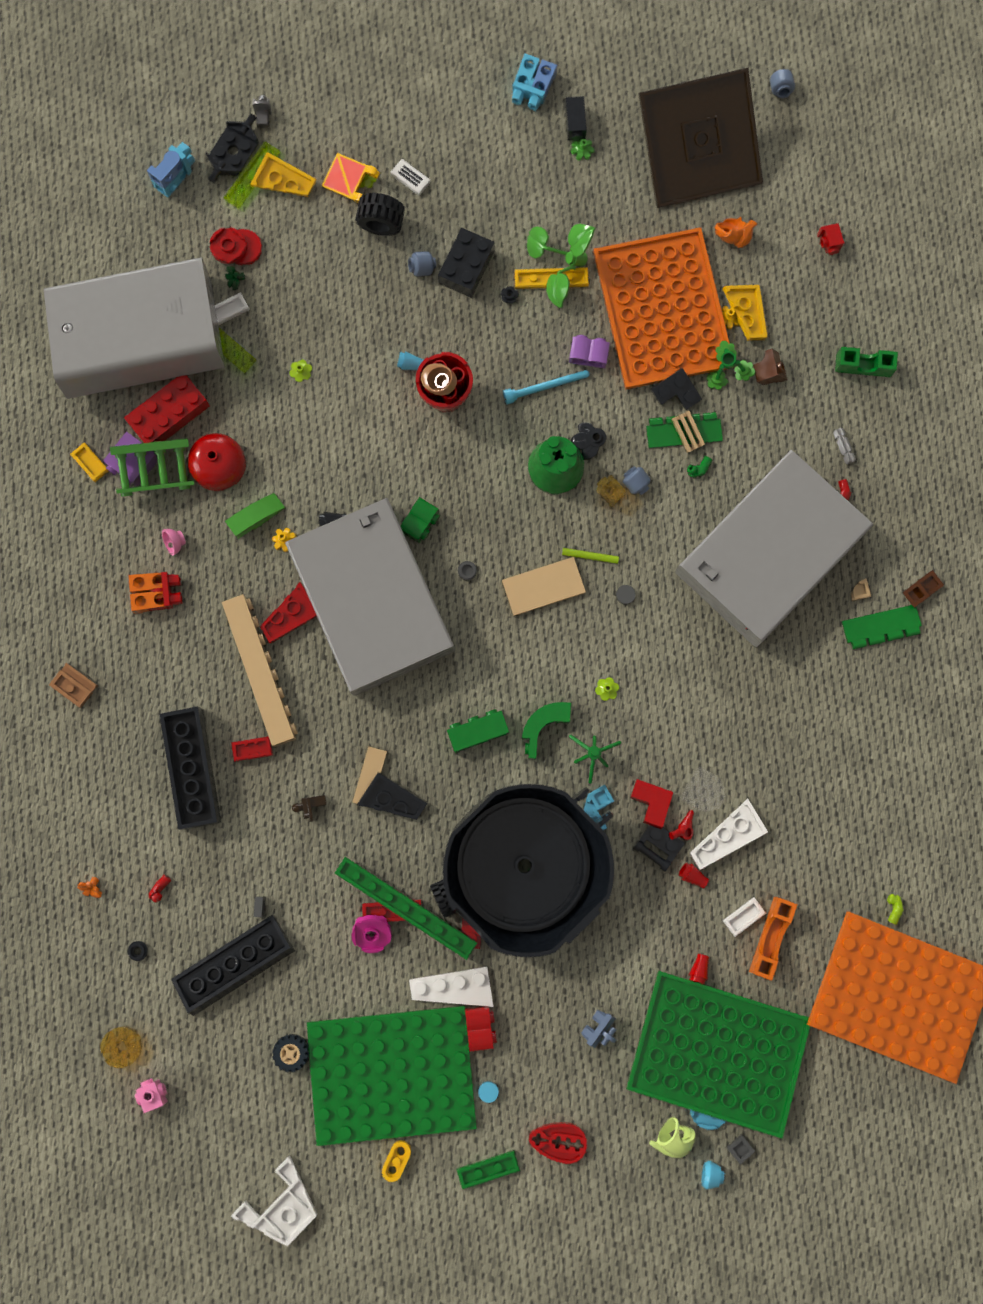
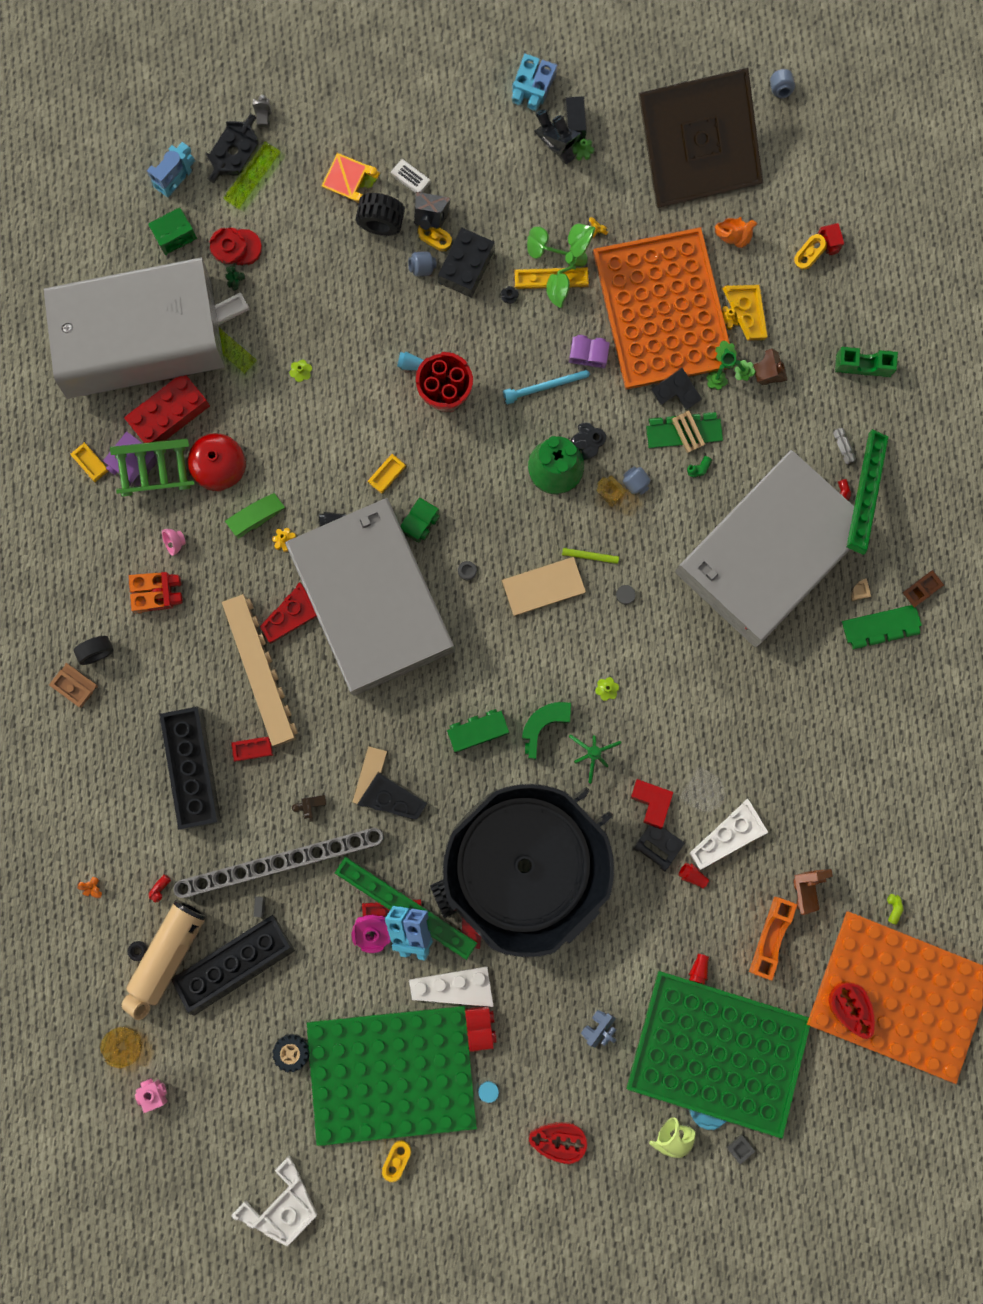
(93, 650): none -> black tyre
(162, 959): none -> tan piece
(172, 231): none -> green bracket
(271, 868): none -> light grey beam
(282, 177): yellow wing -> none
(386, 473): none -> yellow tile
(409, 931): none -> hips
(430, 210): none -> black torso
(435, 237): none -> yellow plate
(438, 379): medium nougat hat -> none
(488, 1169): green tile -> none
(557, 135): none -> black connector
(597, 800): medium azure tile -> none
(599, 228): none -> yellow plant
(685, 828): red animal -> none
(712, 1175): medium azure cone -> none
(744, 917): white tile -> none
(805, 884): none -> dark orange bracket
(808, 251): none -> yellow plate
(842, 1012): none -> red piece
(867, 492): none -> green tile

